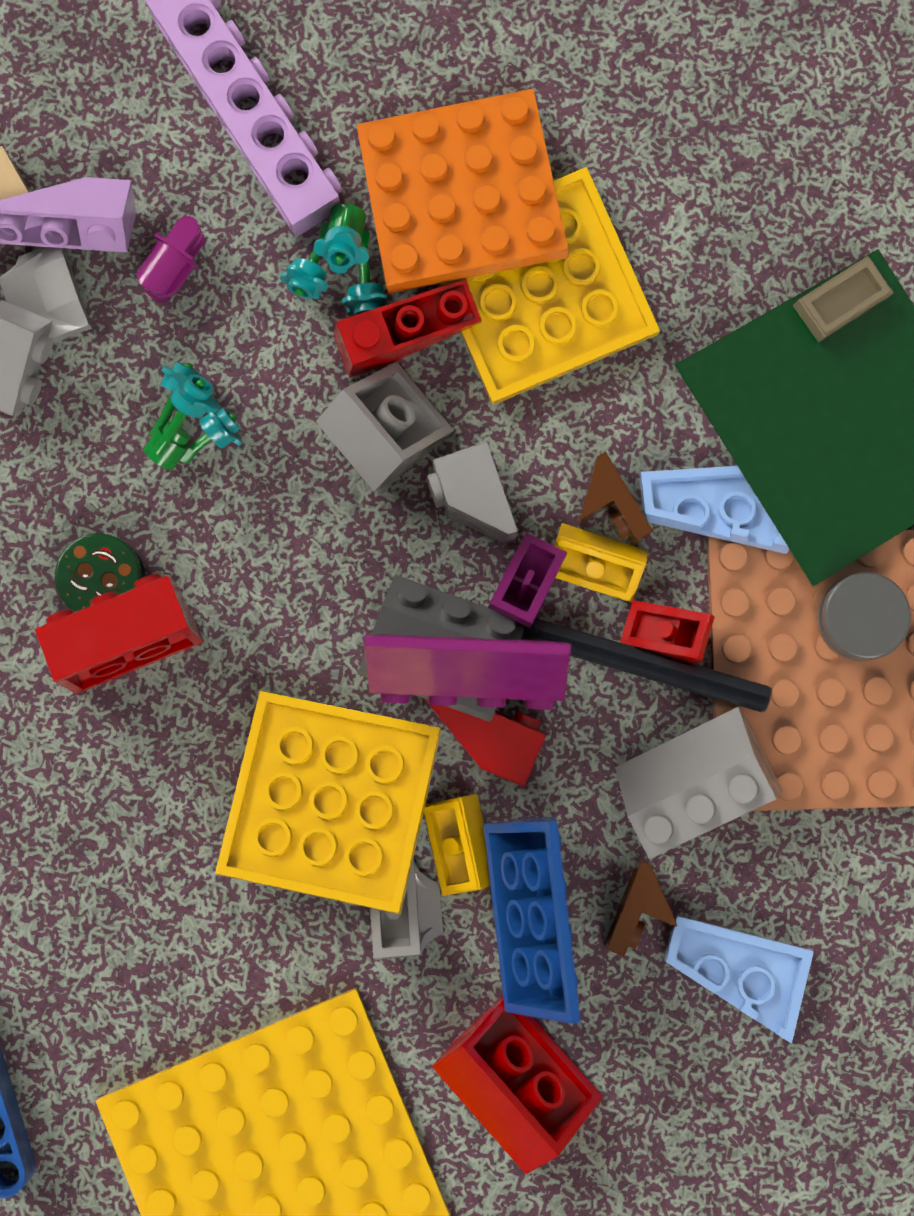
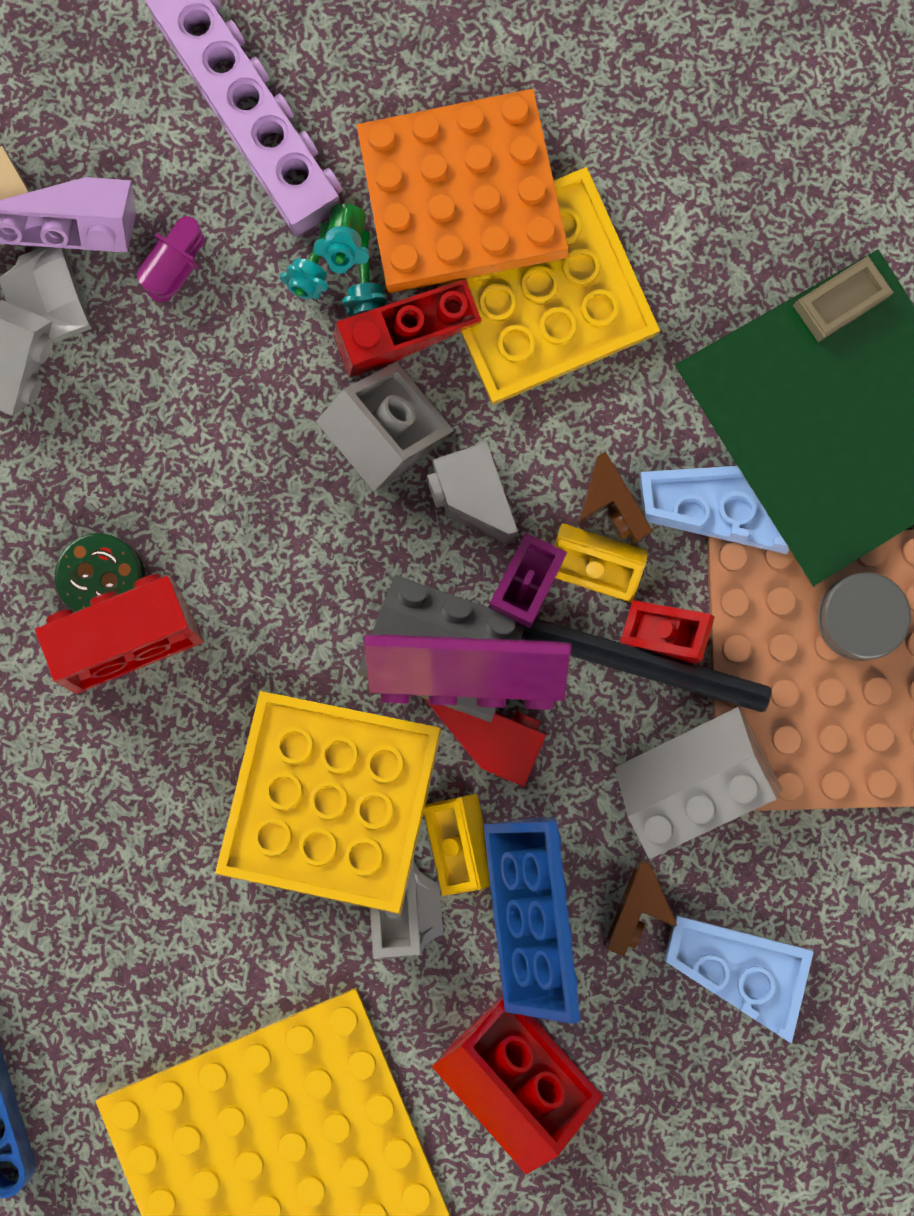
(191, 397): plant -> none

